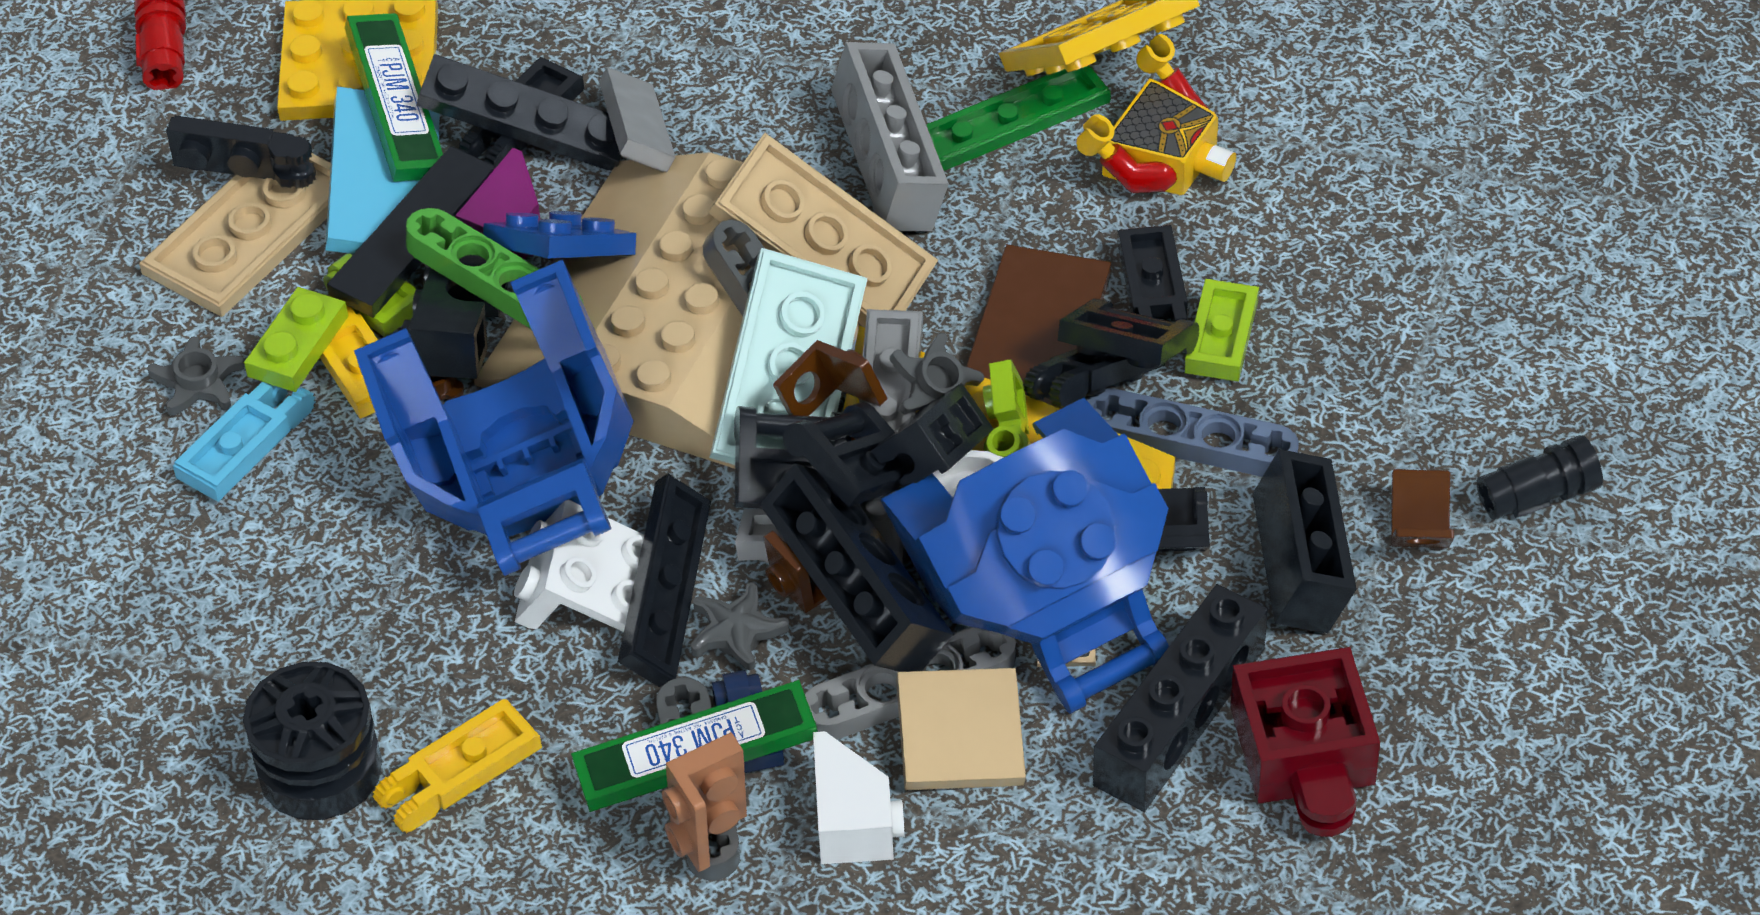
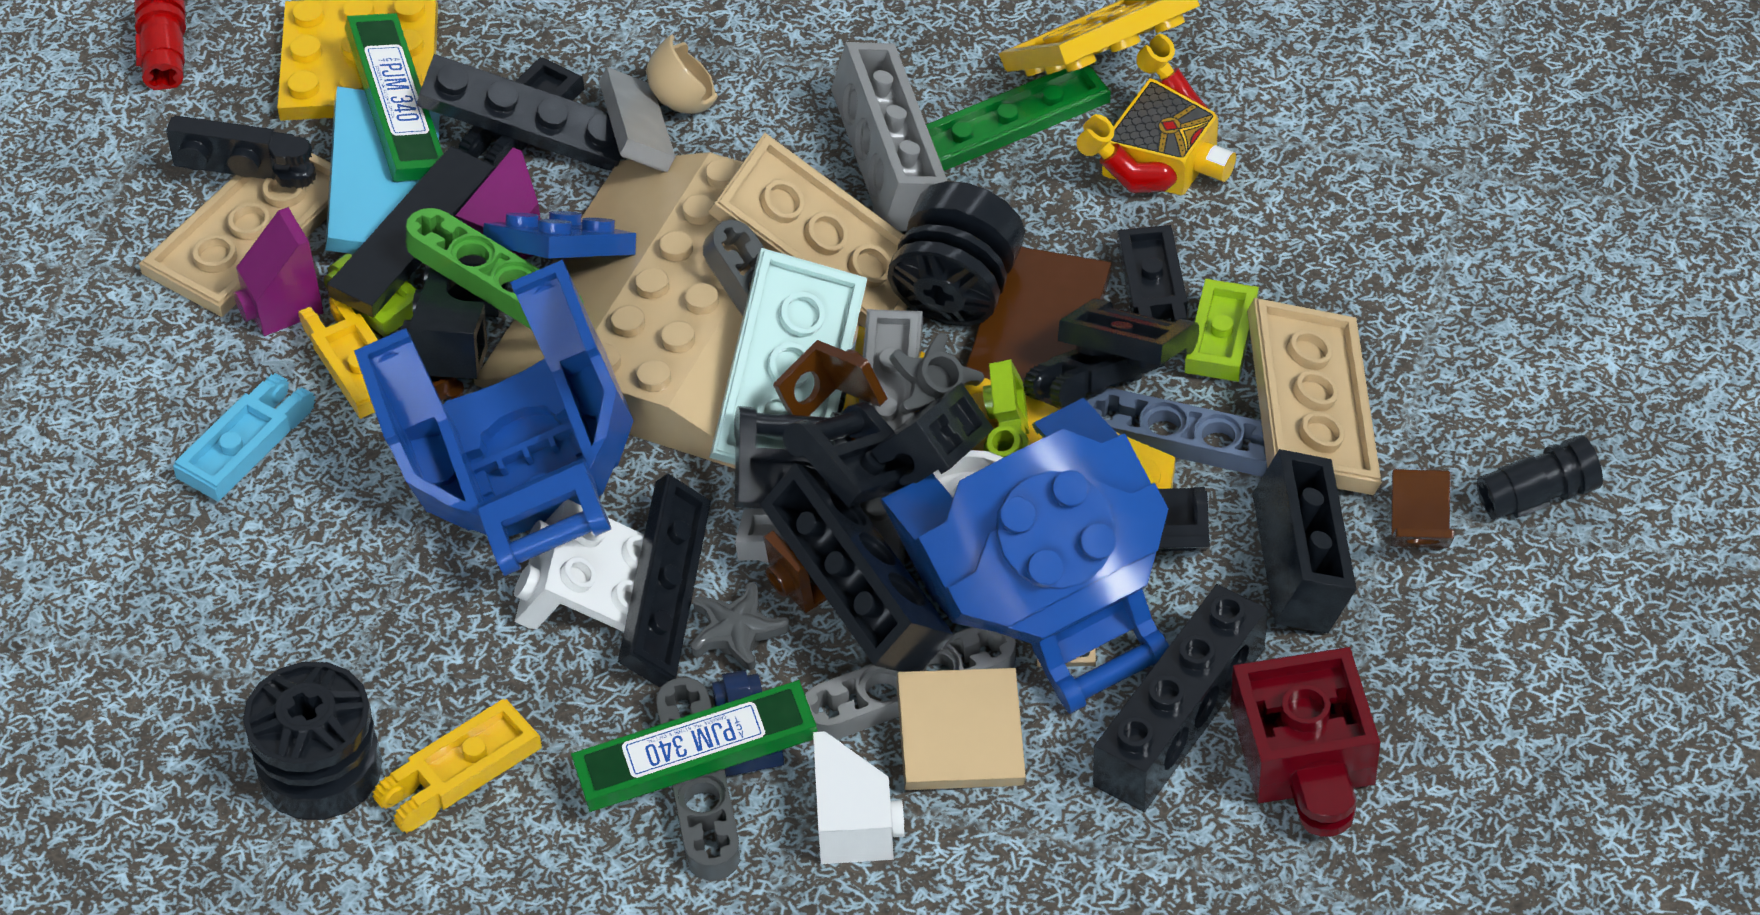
(196, 376): dark grey animal -> none
(278, 276): none -> magenta slope
(296, 339): lime plate -> none
(679, 79): none -> tan hair
(704, 797): nougat bracket -> none
(956, 253): none -> black wheel
(1314, 390): none -> tan tile

